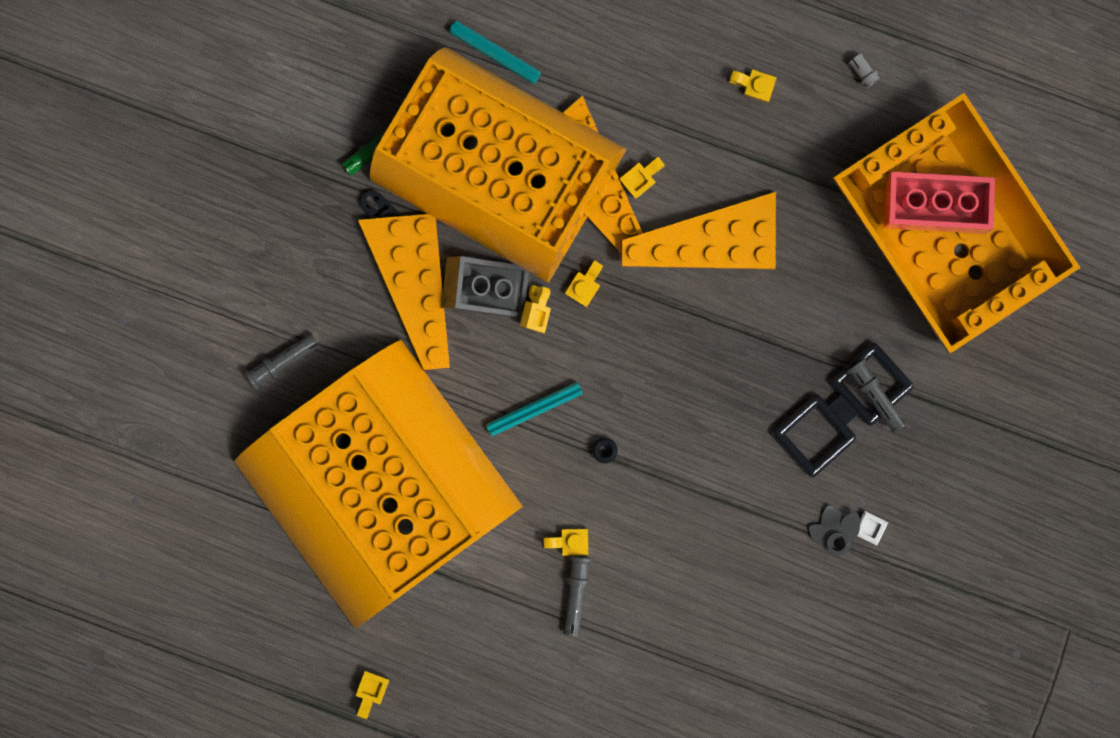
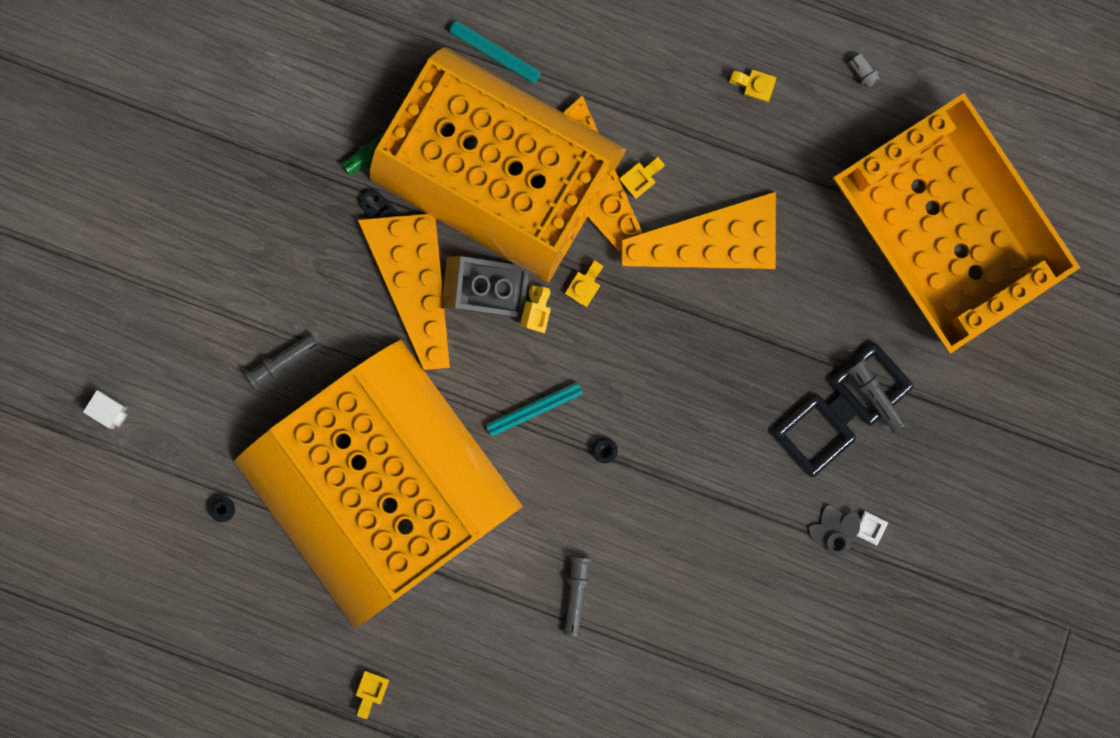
(106, 410): none -> white brick
(229, 512): none -> black plate
(571, 541): yellow plate -> none
(939, 202): coral brick -> none

